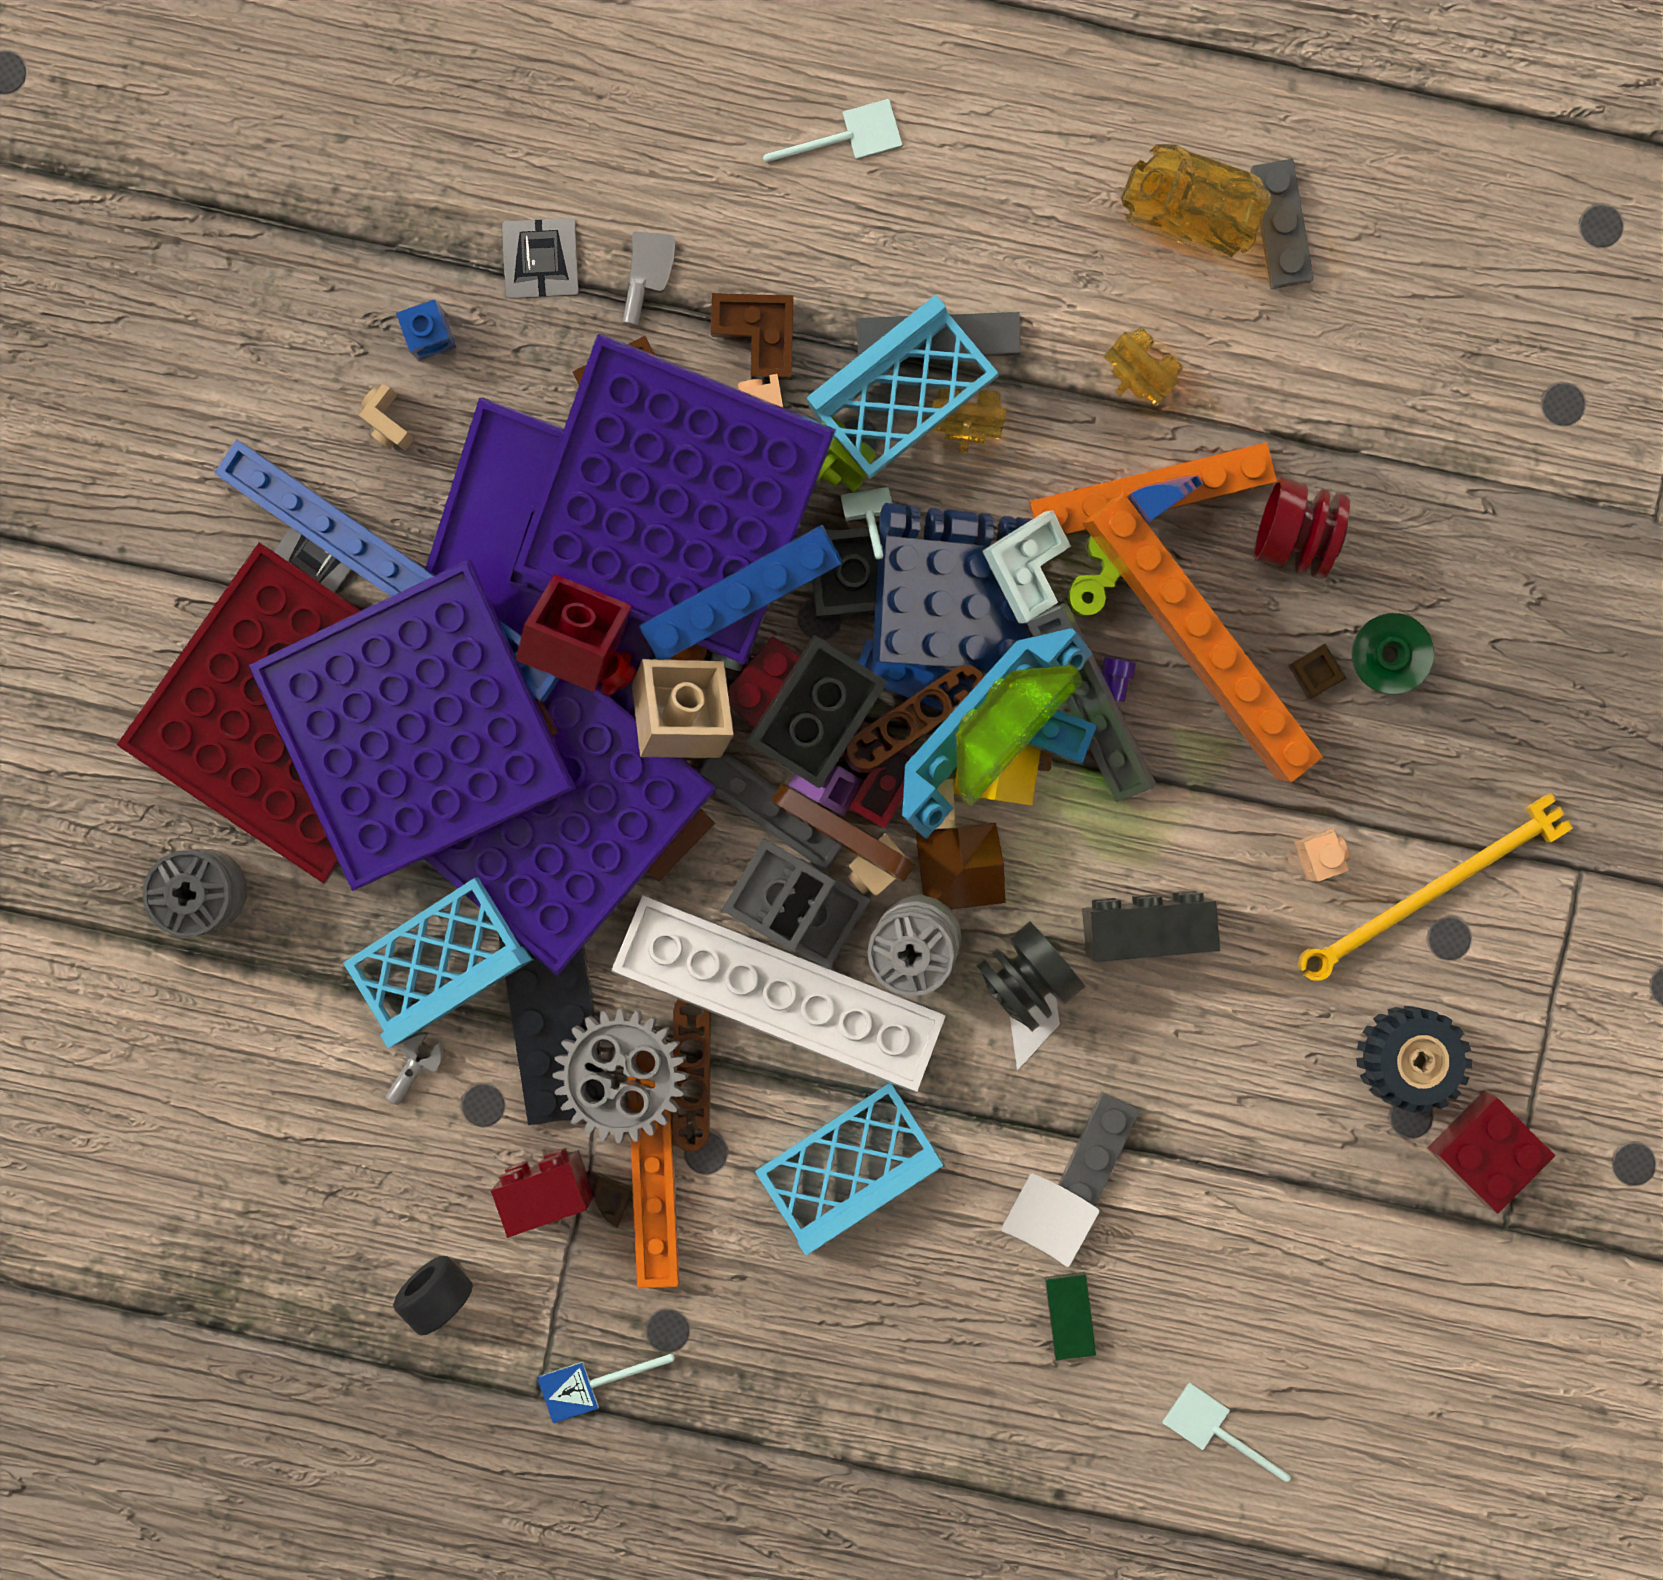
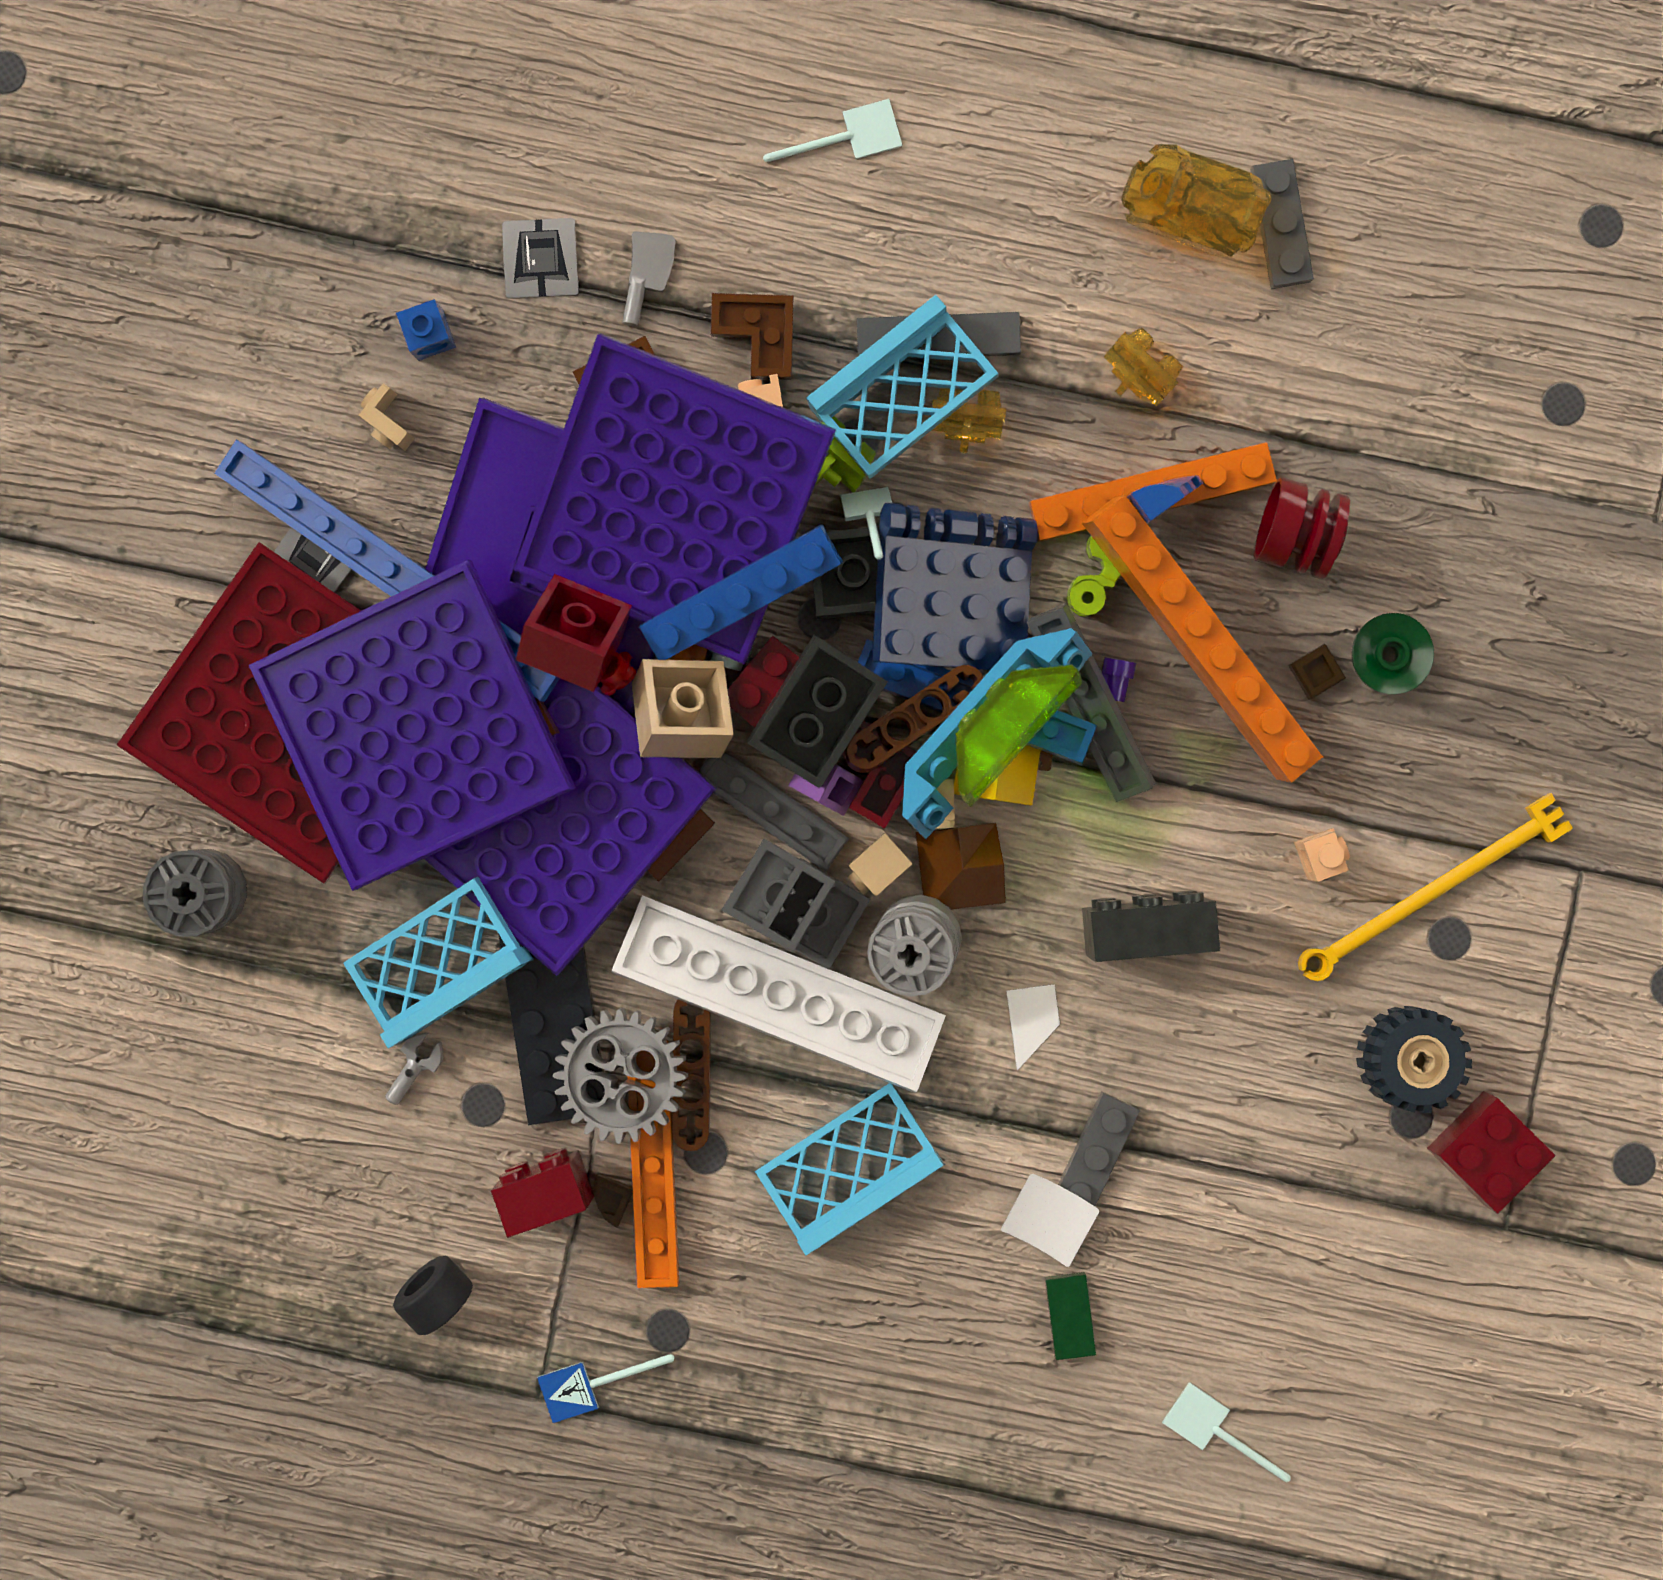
(842, 833): reddish brown beam -> none
(1018, 561): light aqua plate -> none
(1030, 976): pearl dark grey wheel -> none

